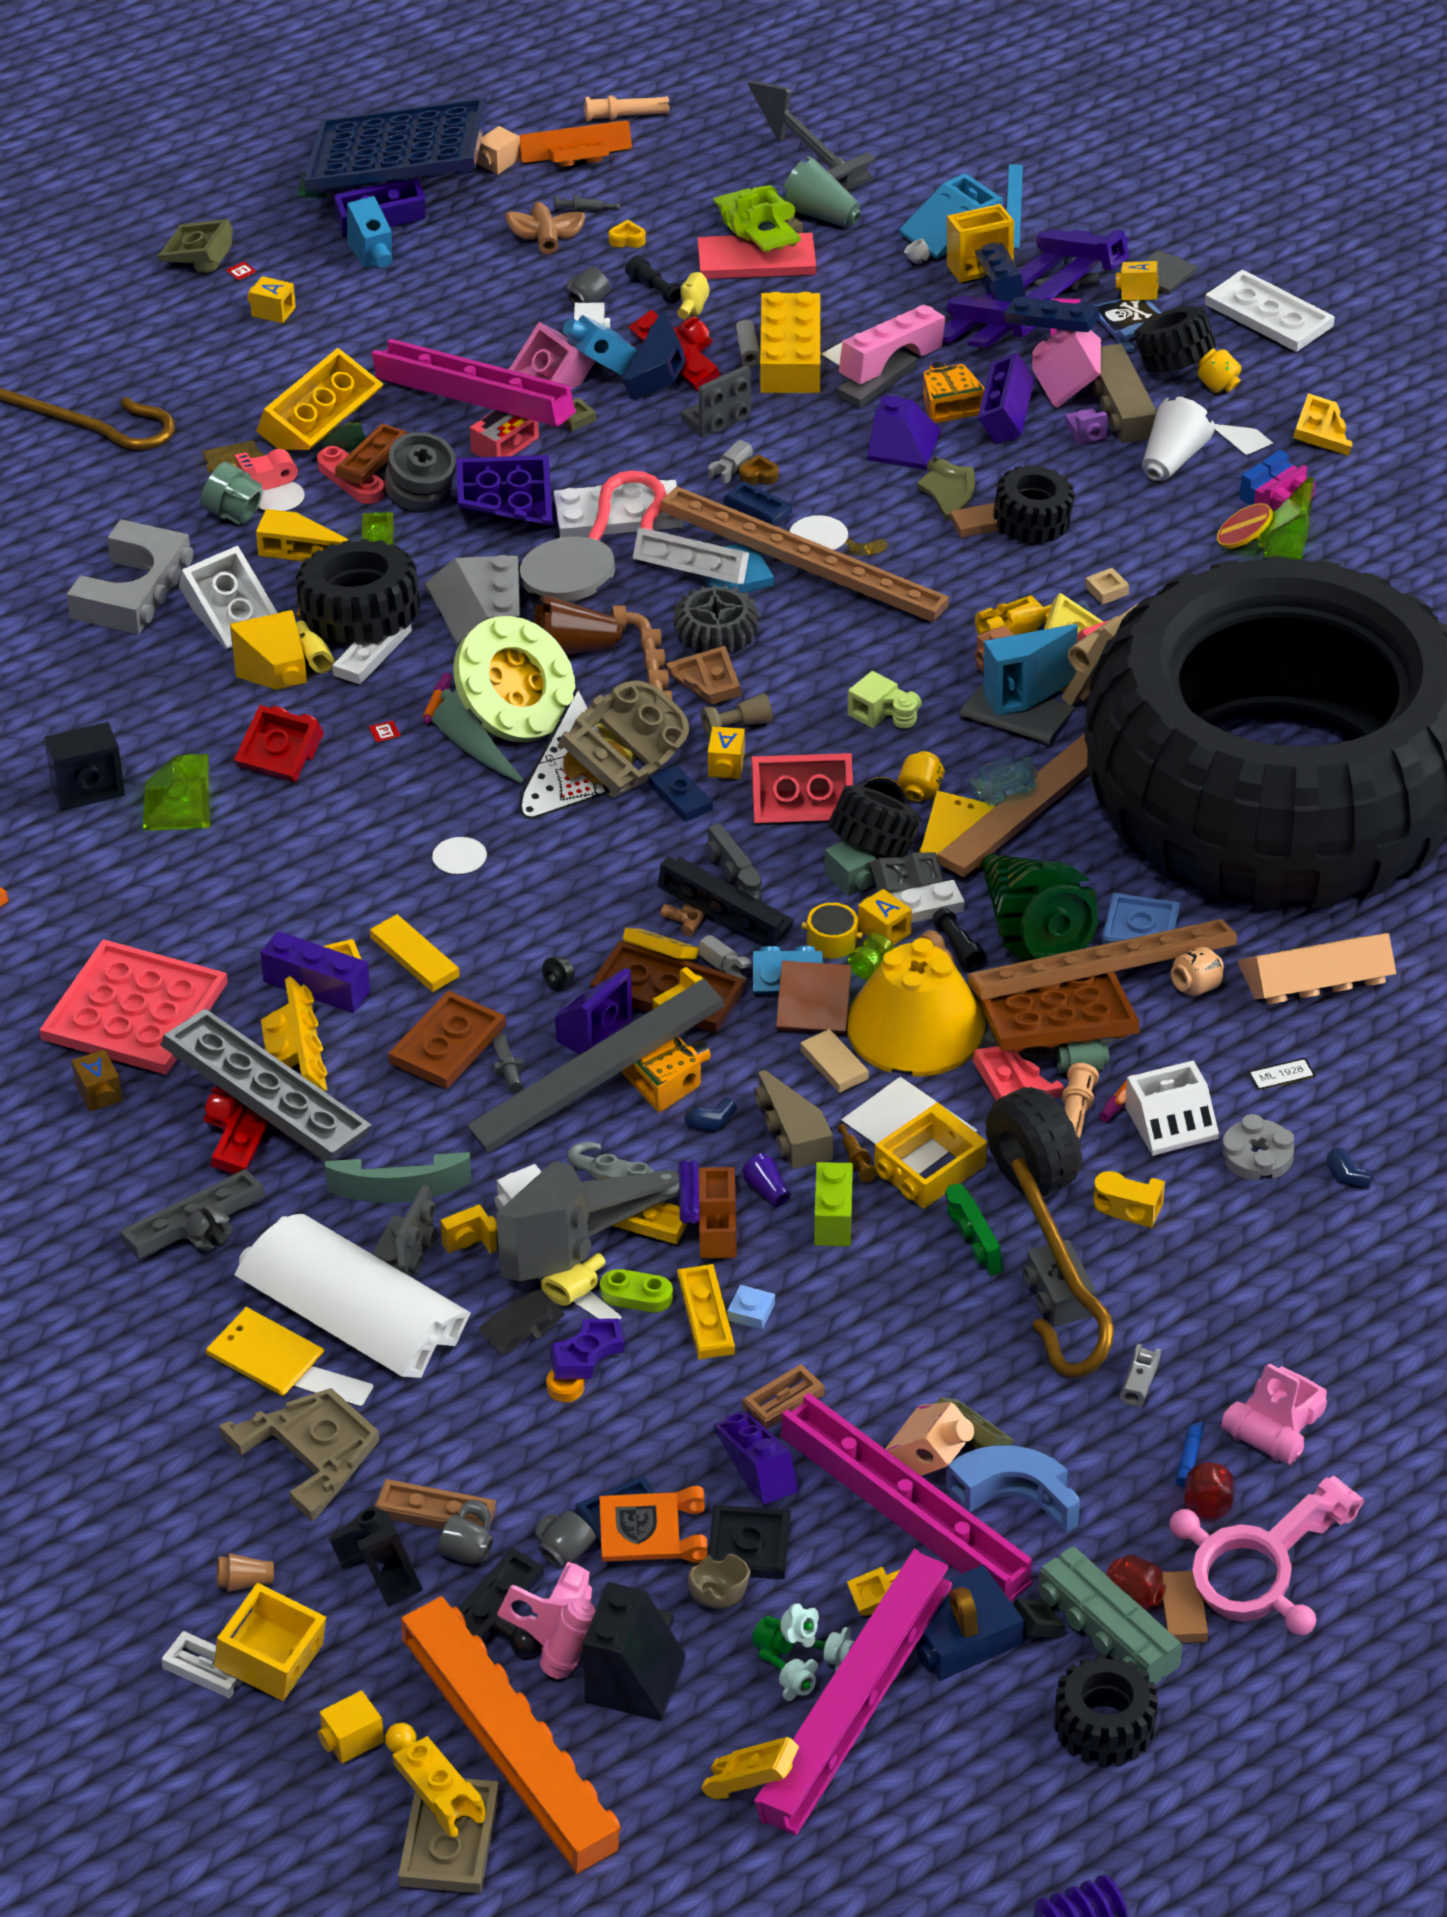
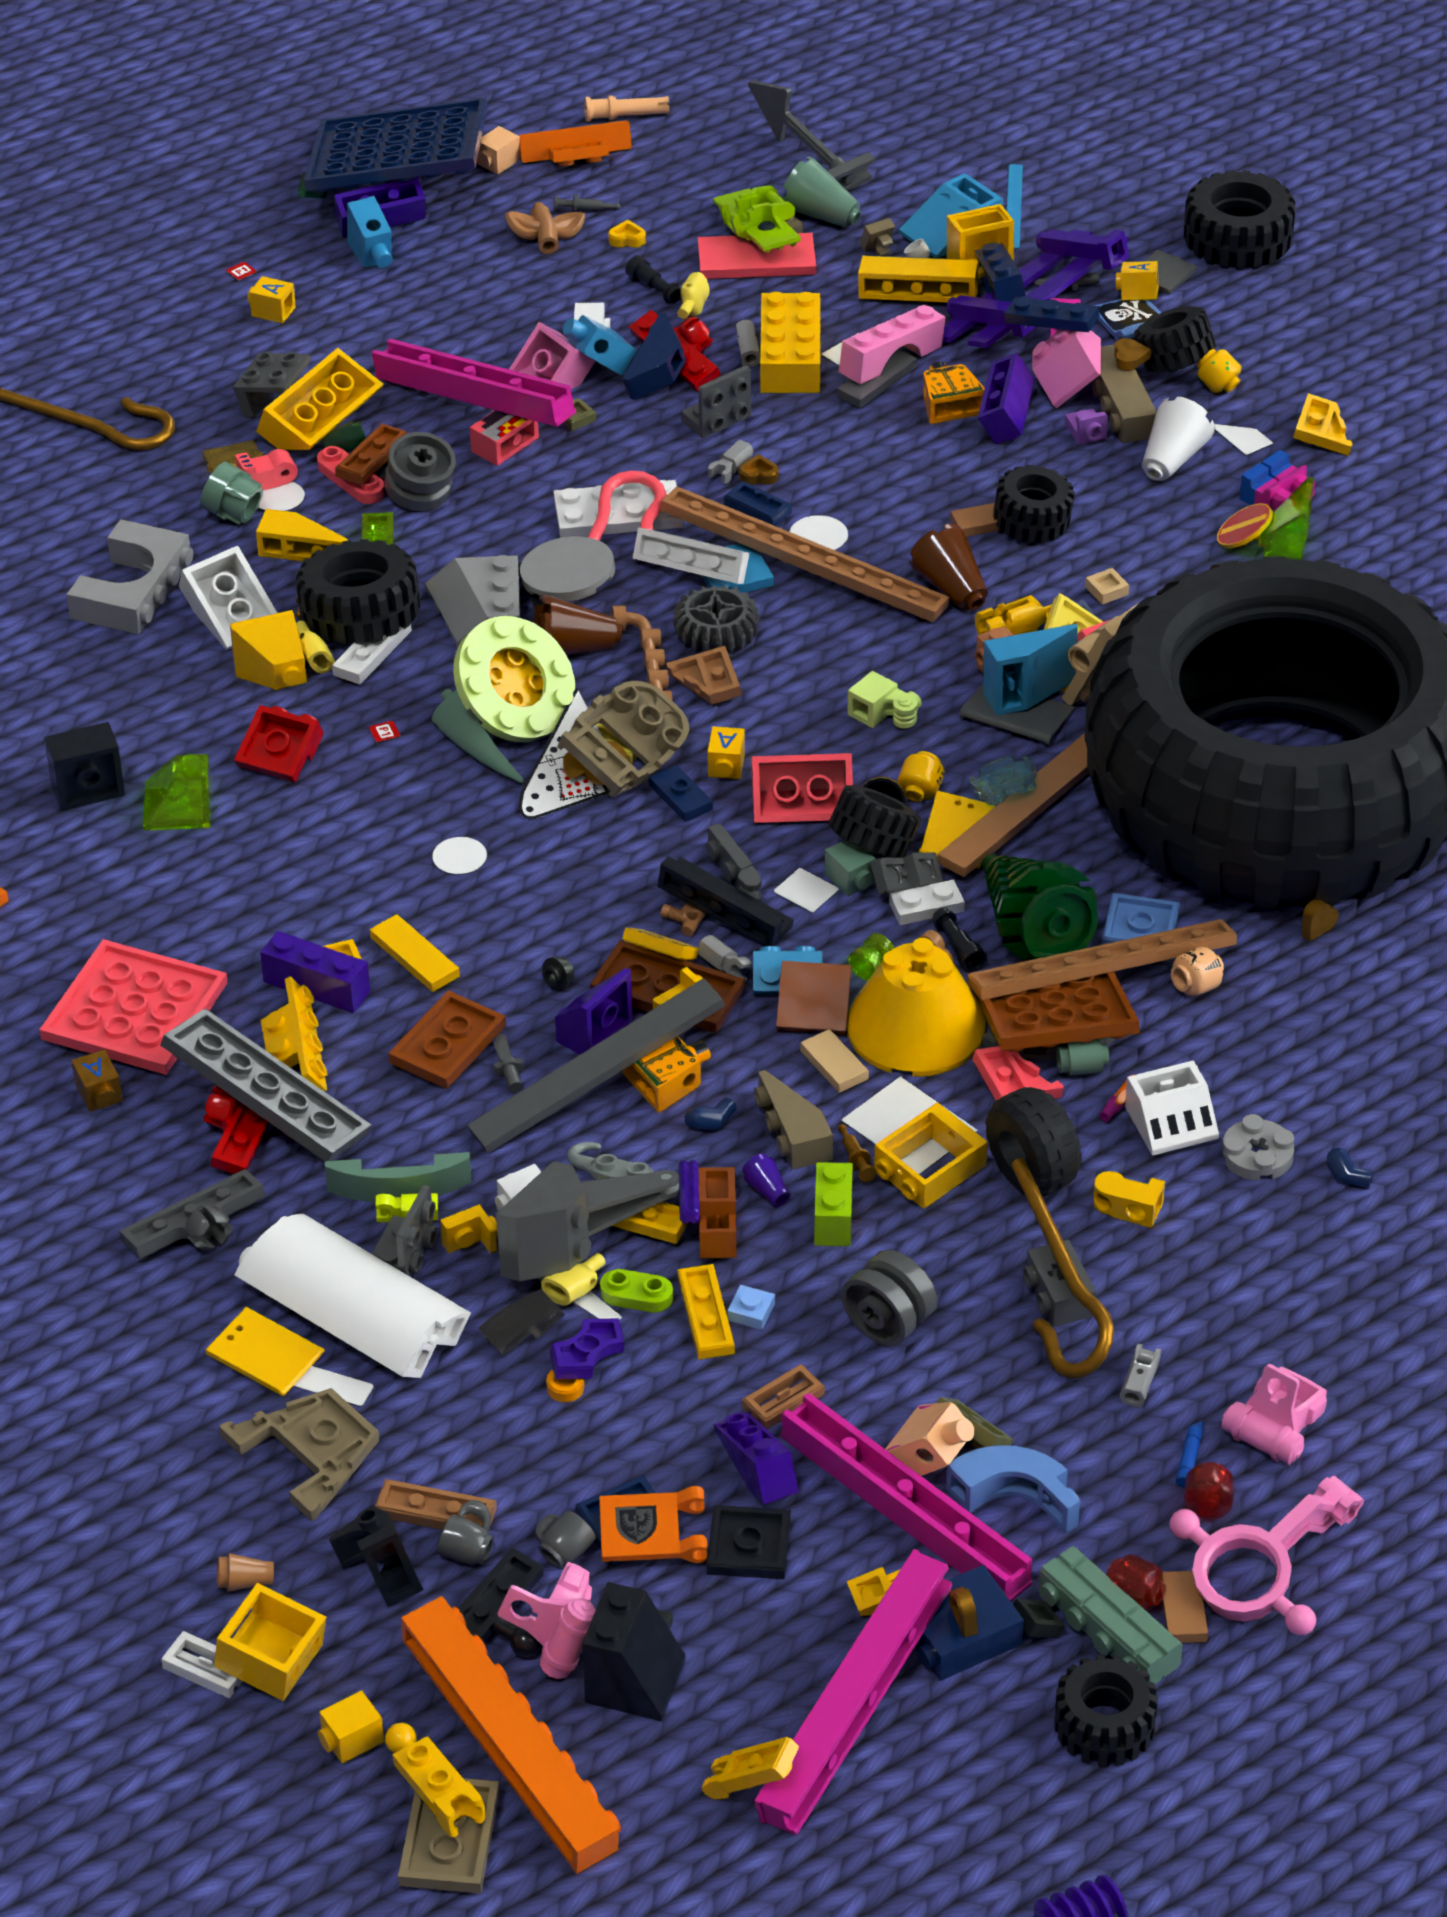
(199, 245): olive slope -> none
(267, 375): none -> dark grey bracket
(399, 1206): none -> neon yellow bar
(435, 701): piece -> none
(506, 486): dark purple wedge -> none
(588, 287): dark grey piece -> none
(719, 1582): dark tan hair -> none
(749, 712): dark tan piece -> none
(798, 1626): light aqua plant -> none
(806, 890): none -> white sticker
(832, 930): piece -> none
(867, 548): clear yellow piece -> none
(878, 237): none -> dark tan tile
(885, 915): yellow brick -> none
(889, 1298): none -> dark grey wheel
(902, 434): dark purple slope -> none
(916, 278): none -> yellow brick
(948, 485): olive arm -> none
(950, 566): none -> reddish brown cone
(973, 1226): green hinge -> none
(1078, 1094): light nougat pin -> none
(1130, 354): none -> pearl gold tile
(1239, 219): none -> black tyre
(1269, 310): white plate -> none
(1281, 1073): white sticker -> none
(1318, 919): none -> pearl gold tile
(1318, 967): light nougat slope -> none

